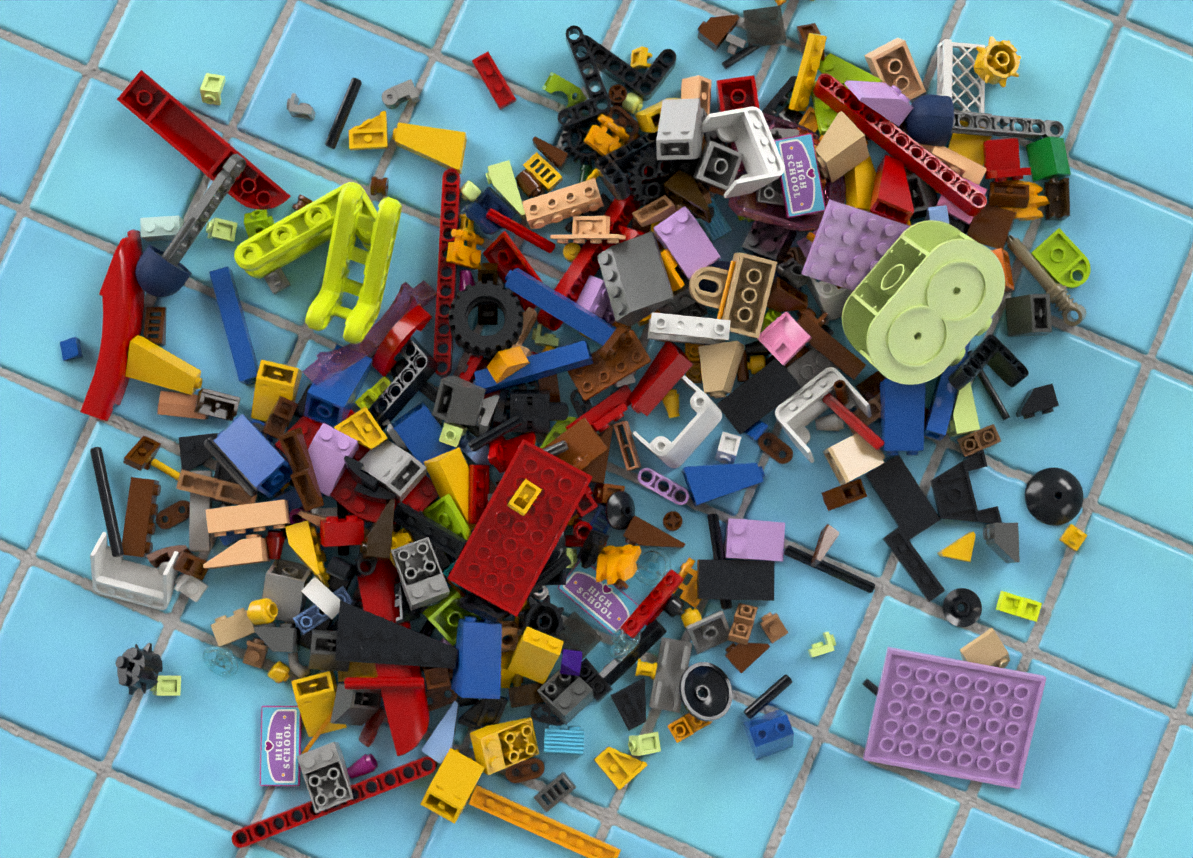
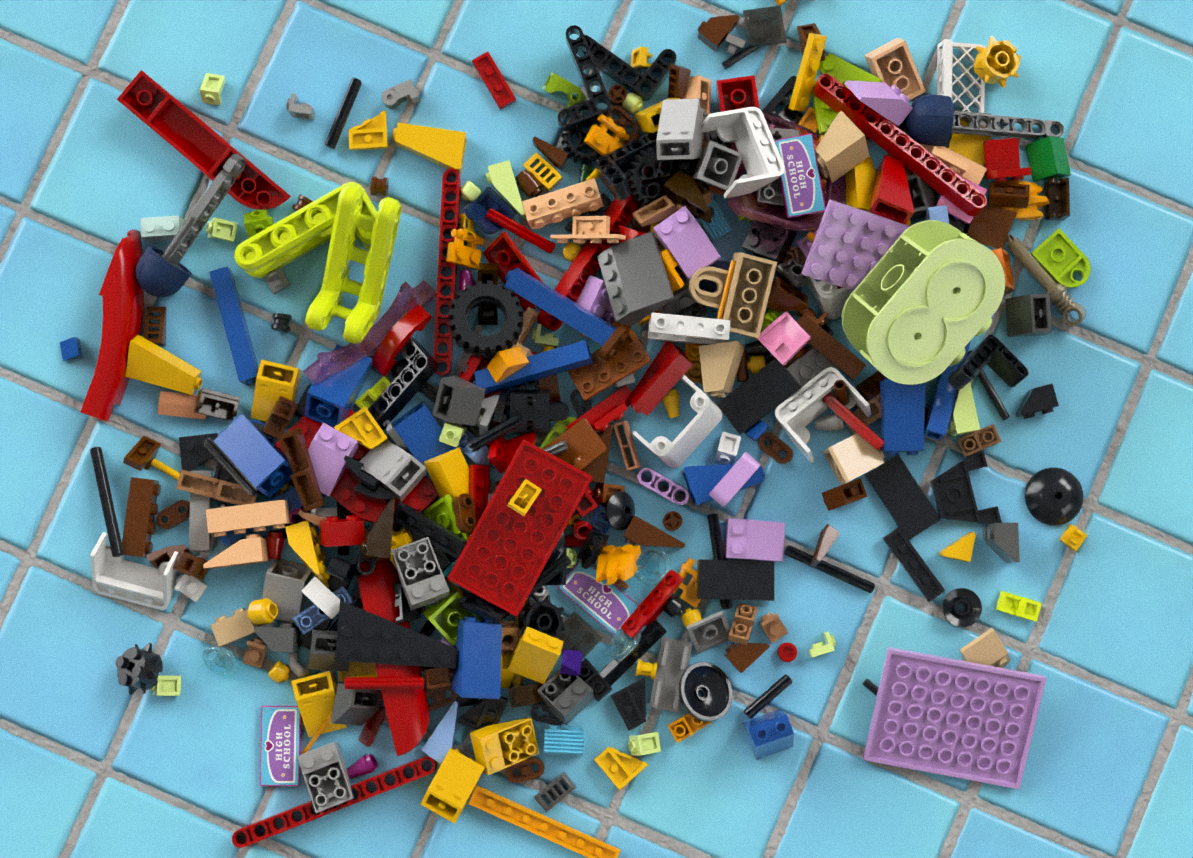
(281, 322): none -> black wheel
(464, 513): none -> reddish brown plate
(677, 81): none -> reddish brown slope
(734, 479): none -> lavender beam
(787, 652): none -> red tile

